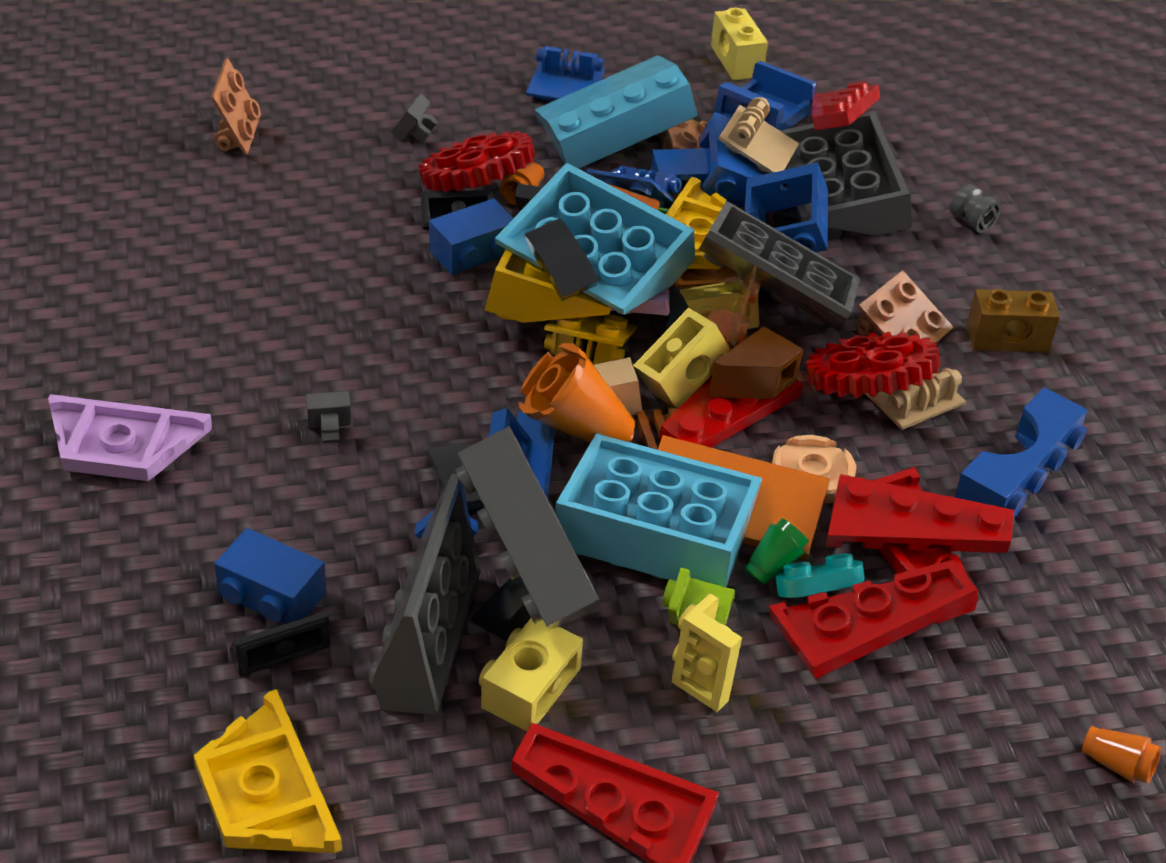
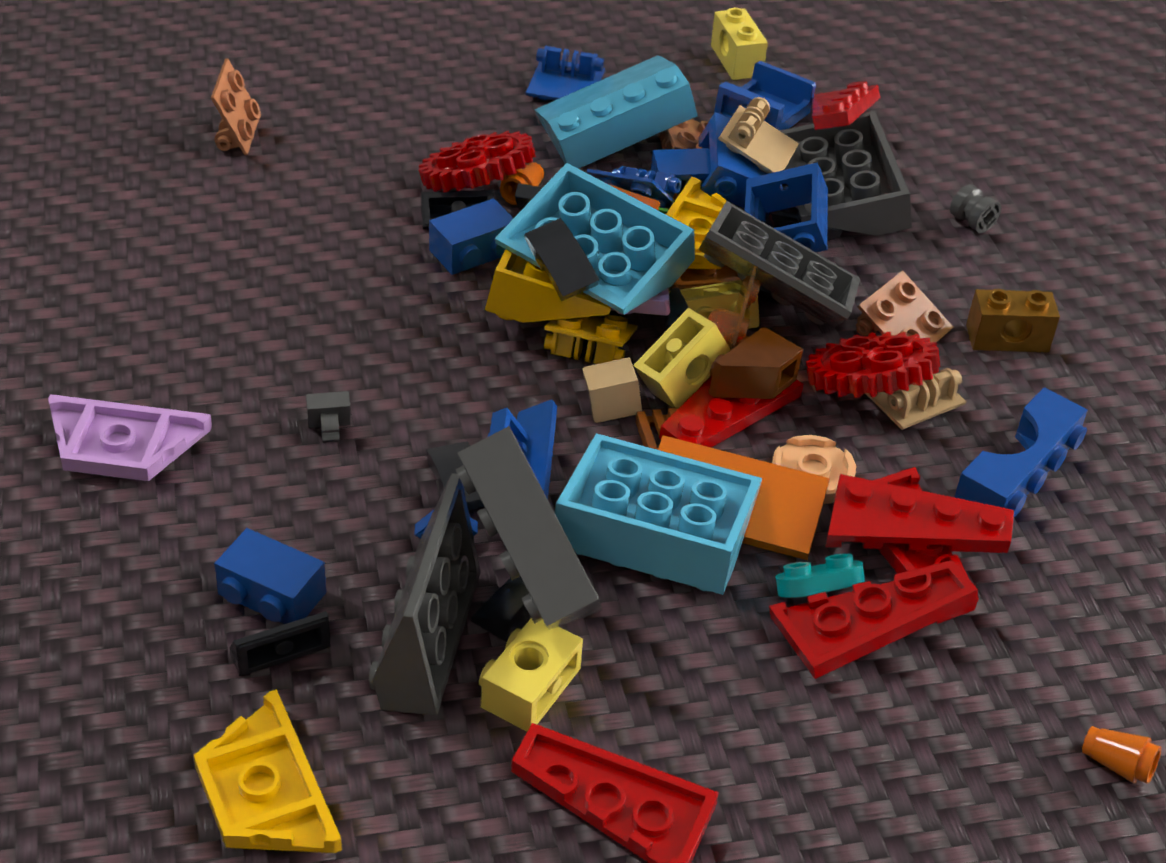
(416, 121): dark grey tile -> none
(574, 397): orange cone -> none
(690, 591): lime bracket -> none
(705, 654): light yellow bracket -> none
(777, 548): green cone -> none

